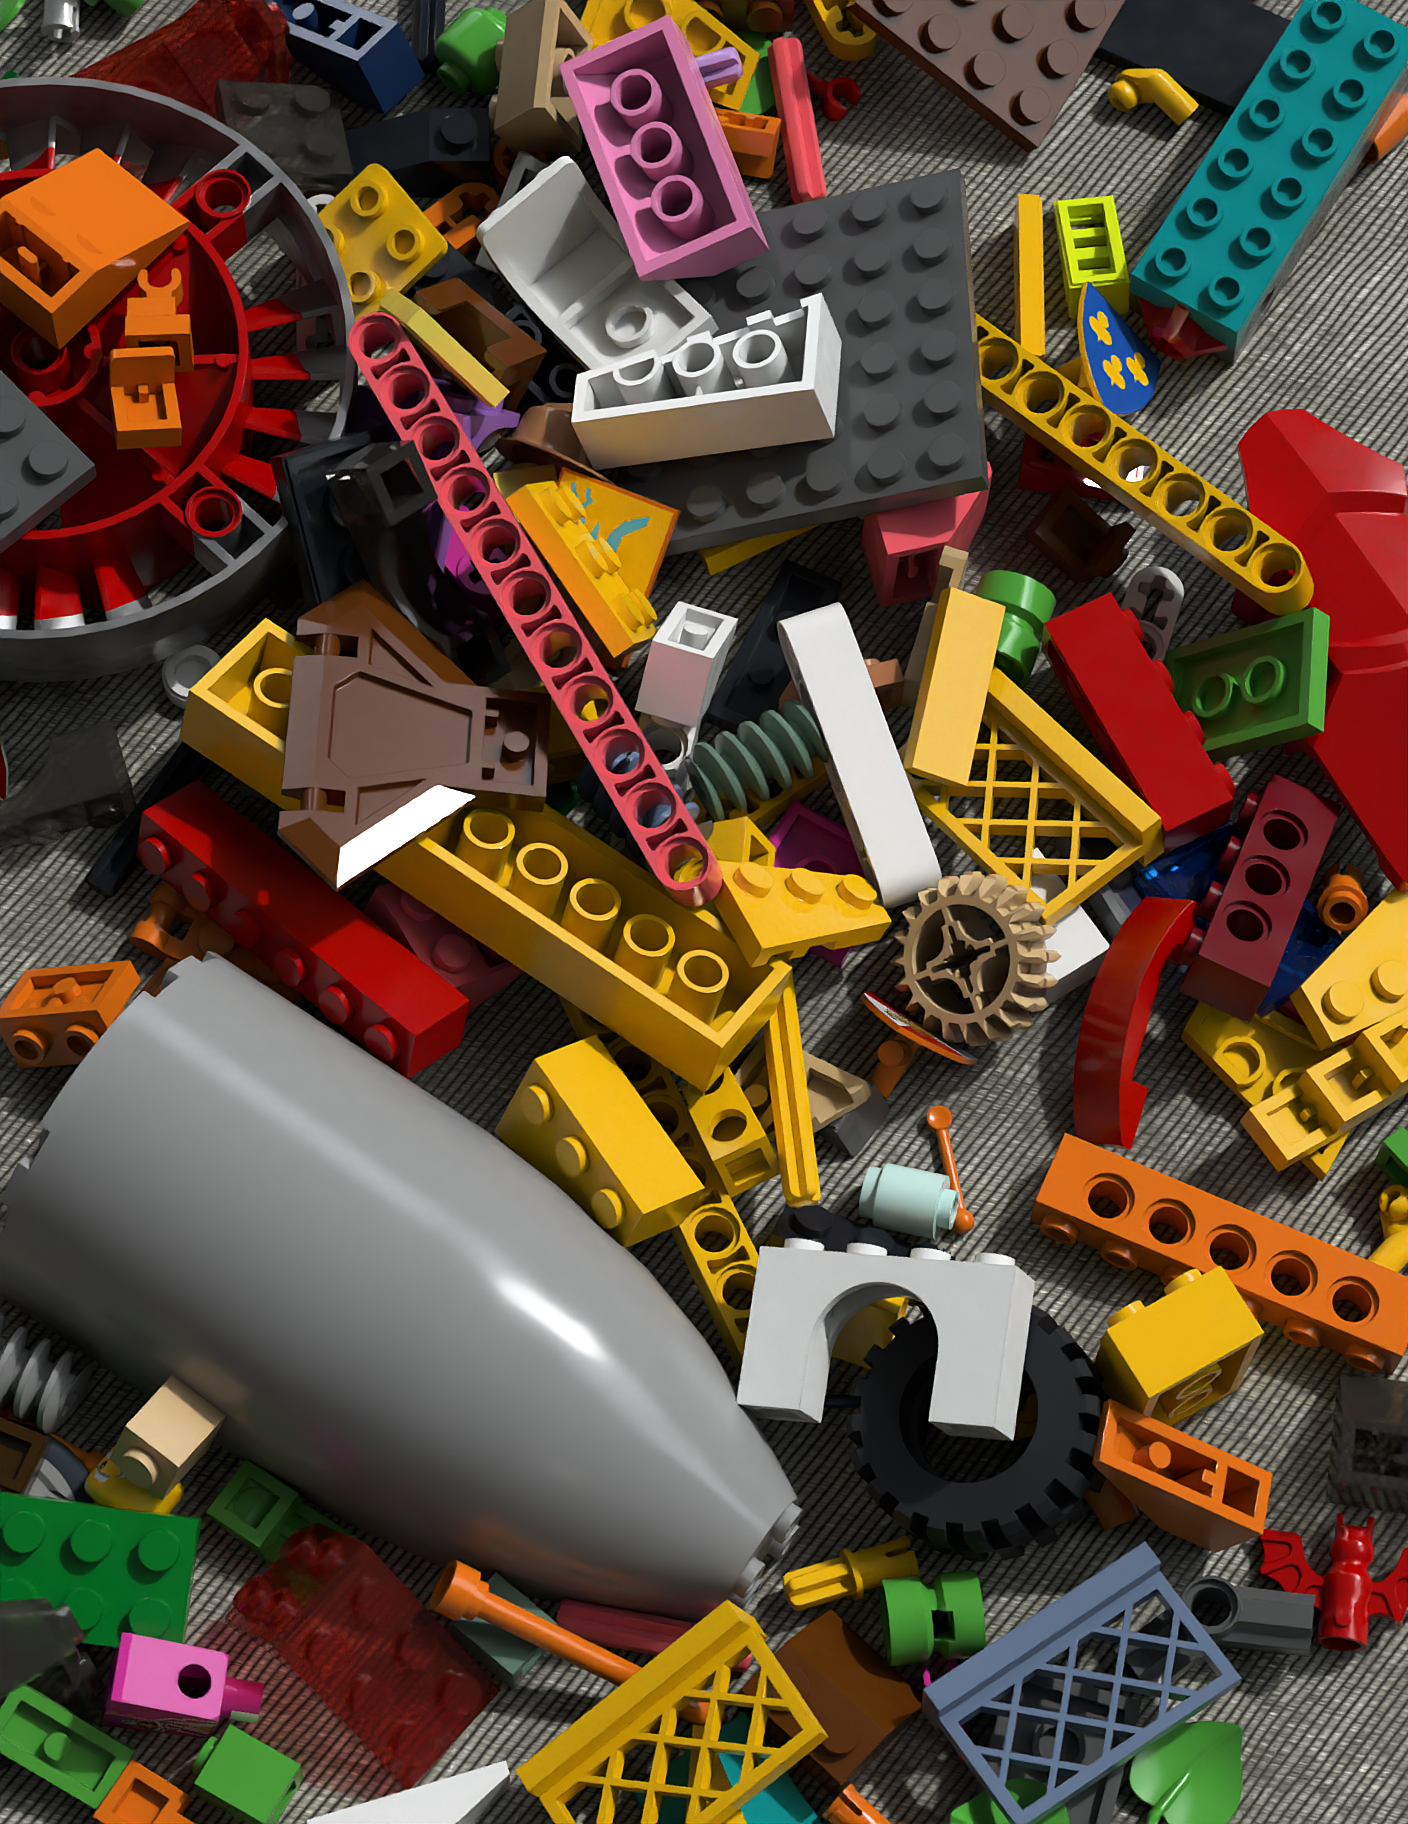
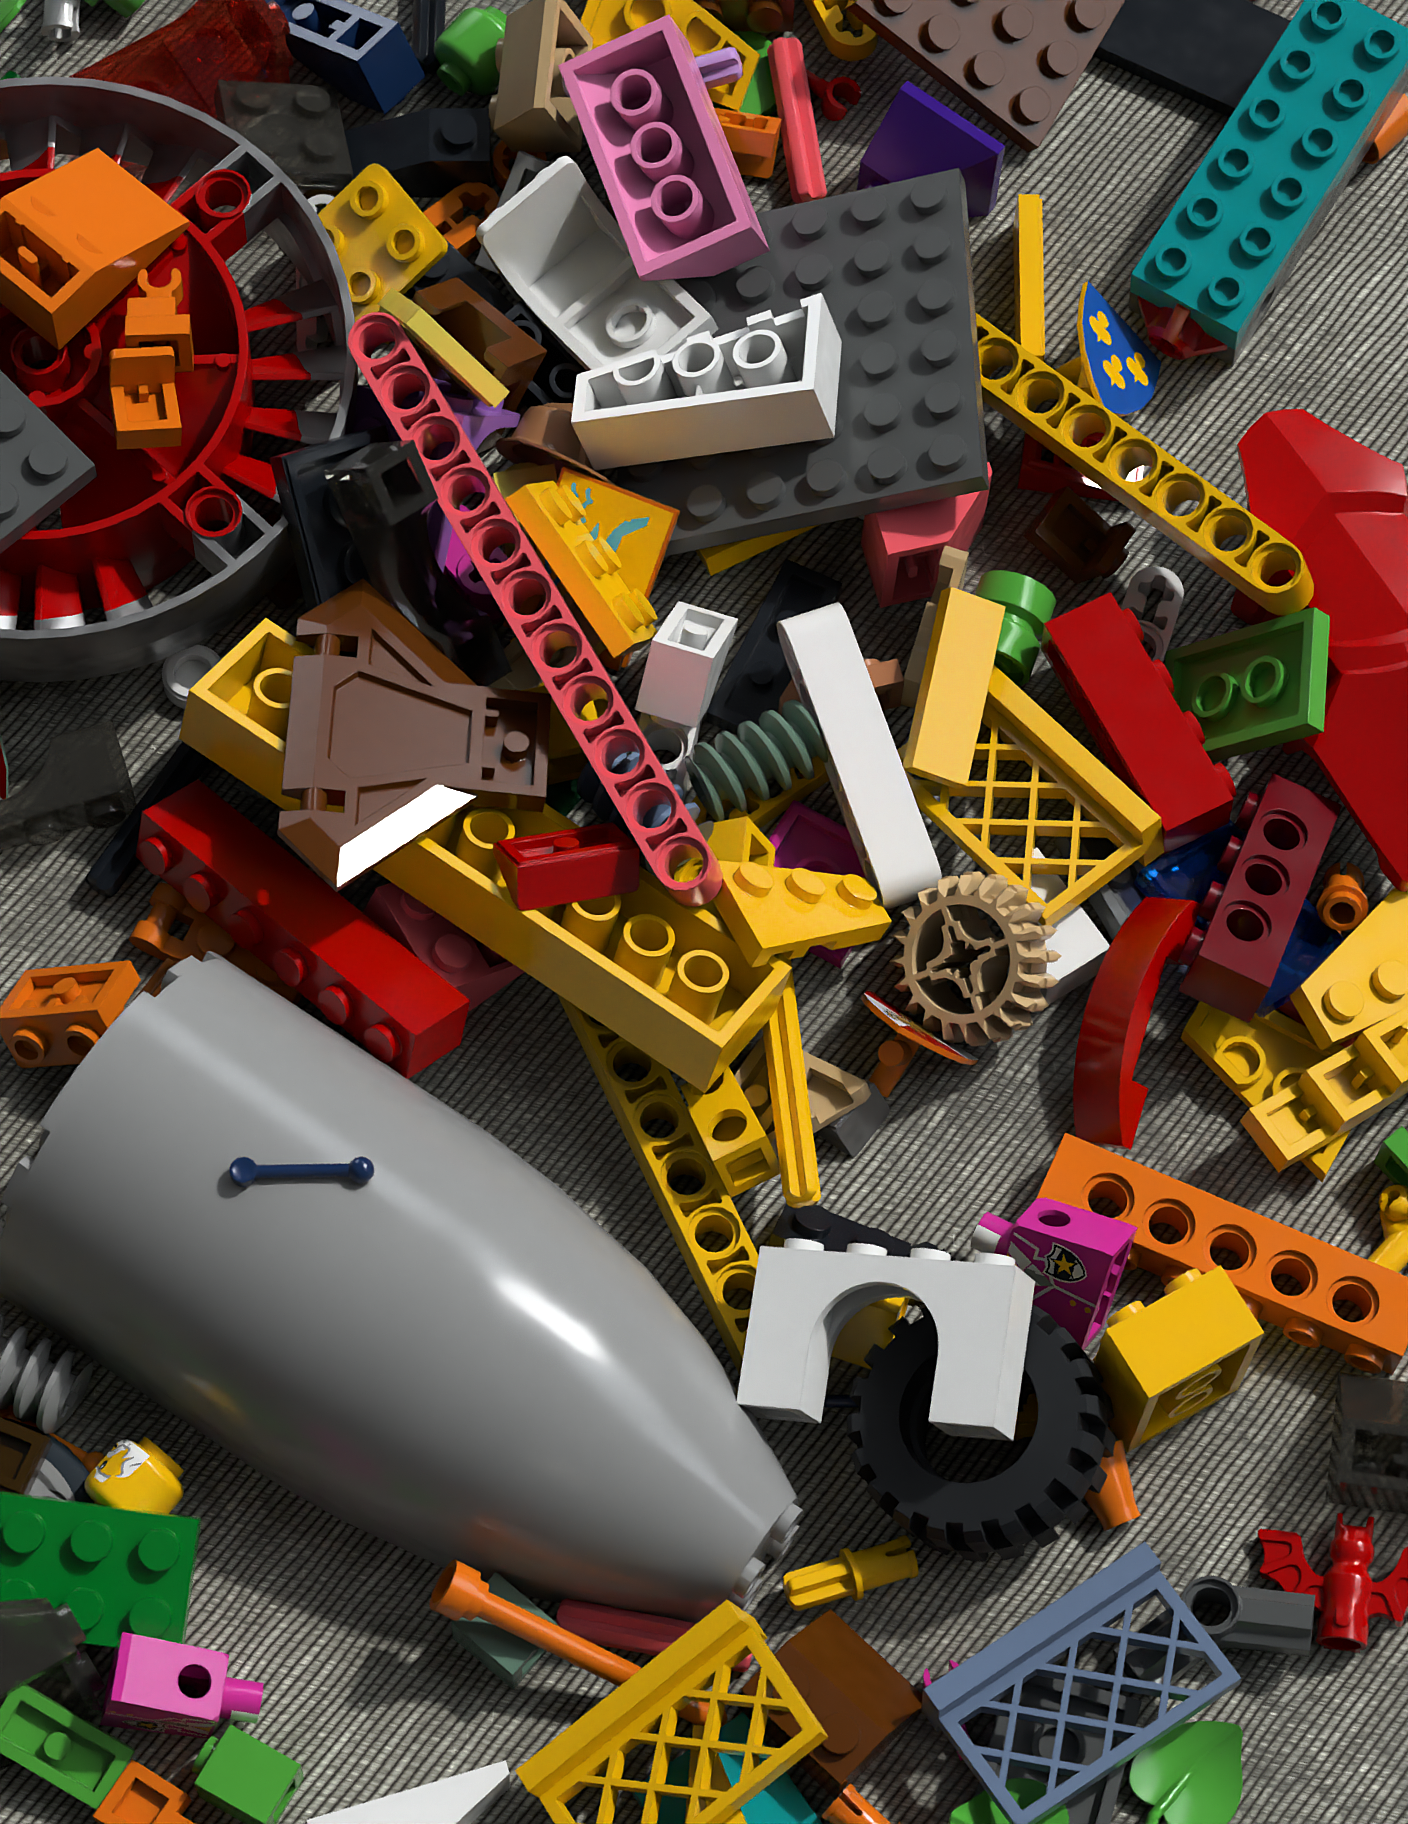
(166, 1437): tan brick -> none
(245, 1171): none -> dark blue hinge
(263, 1511): bright green slope -> none
(364, 1649): clear red bracket -> none
(568, 865): none -> red slope
(599, 1142): yellow wedge -> none
(908, 1200): light aqua brick -> none
(908, 1617): bright green wheel -> none
(929, 138): none -> dark purple slope
(939, 1122): orange hinge -> none
(1070, 1257): none -> dark pink torso
(1110, 282): neon yellow slope -> none
(1151, 86): yellow arm -> none
(1181, 1480): orange slope -> none

